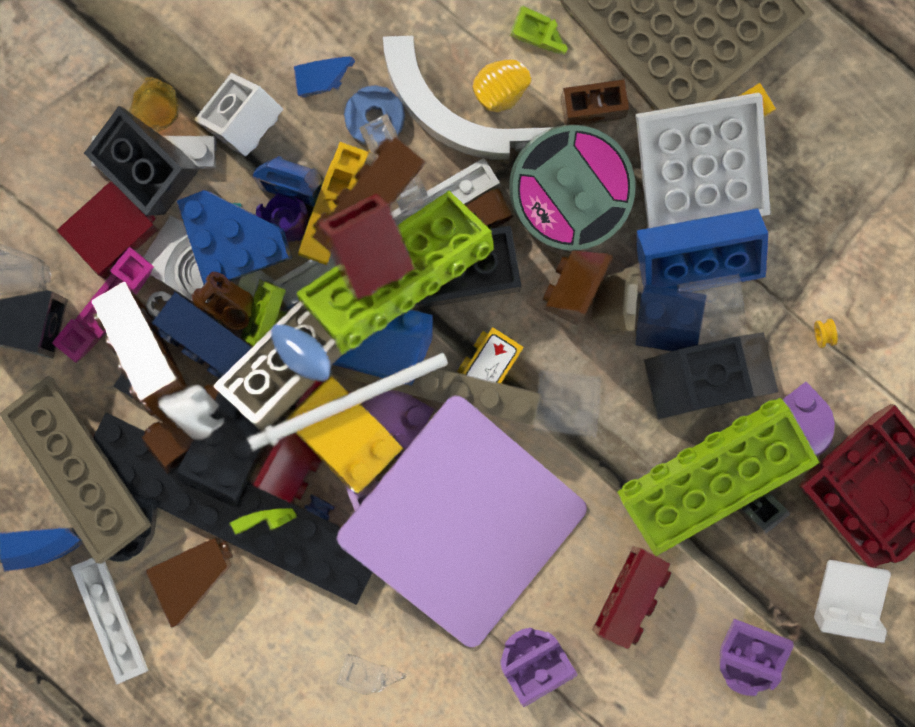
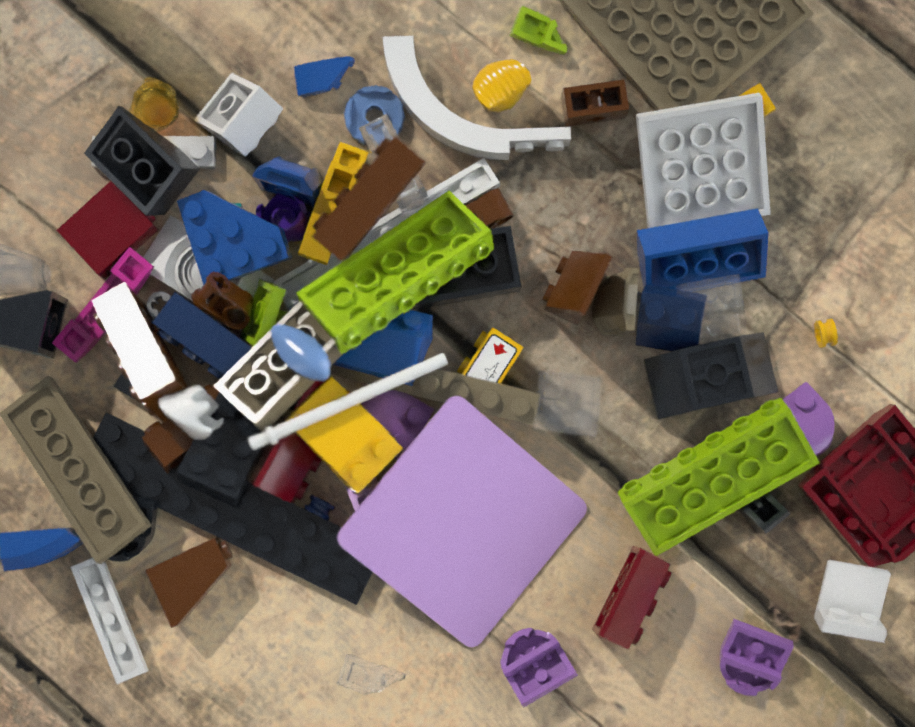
(274, 519): lime slope -> none
(367, 246): dark red brick -> none
(572, 187): brick -> none

